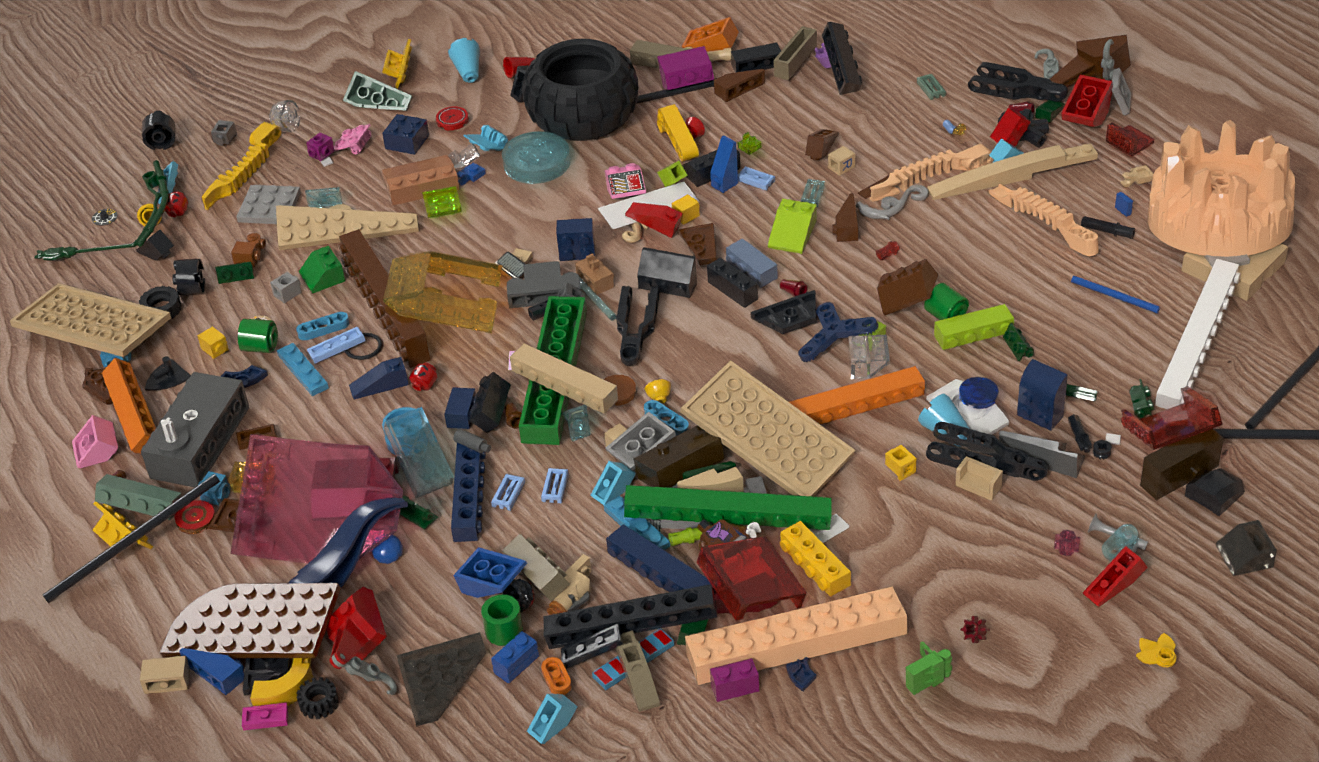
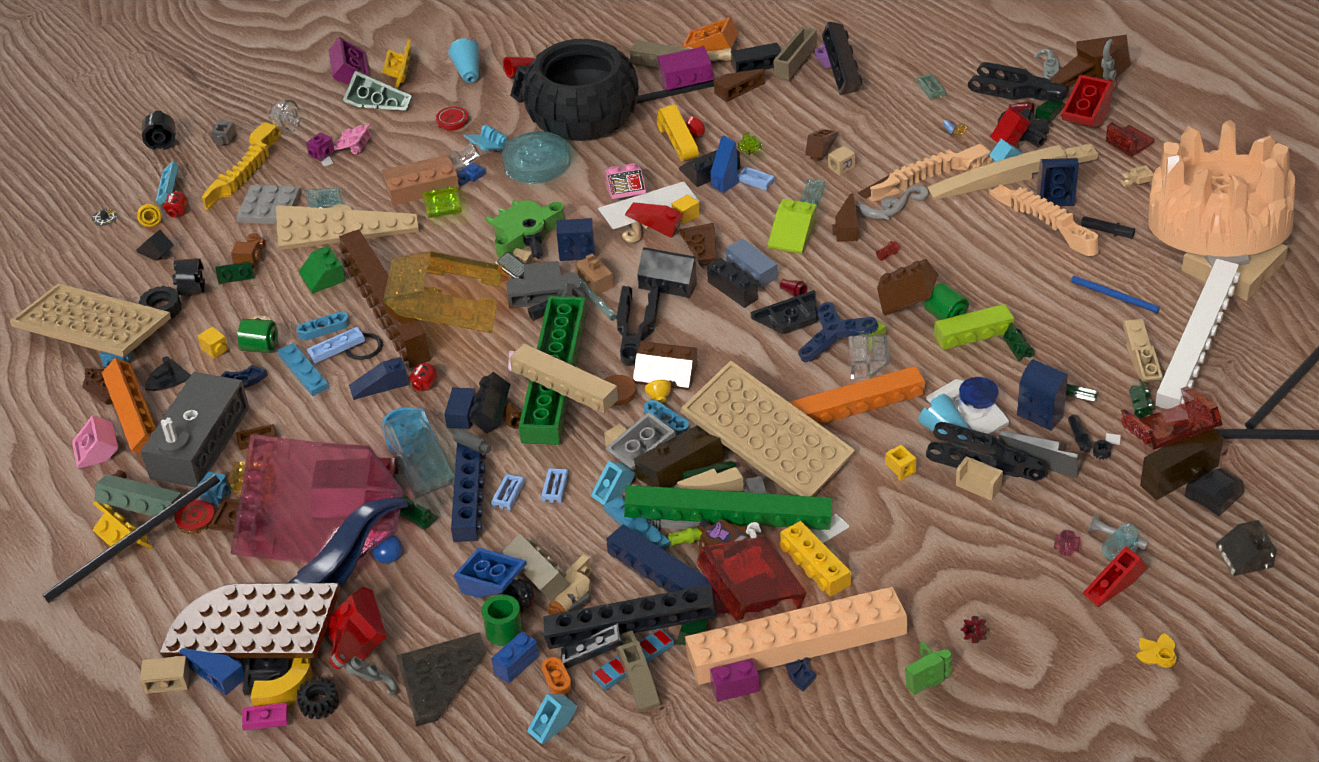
(151, 180): dark green piece -> none
(286, 287): light grey brick -> none
(347, 59): none -> magenta slope
(405, 134): dark blue brick -> none
(524, 226): none -> bright green piece
(577, 422): clear light blue slope -> none
(665, 362): none -> slope
(672, 173): lime brick -> none
(1058, 180): none -> dark blue brick
(1121, 91): light grey tile -> none
(1123, 204): blue tile -> none
(1140, 351): none -> tan slope

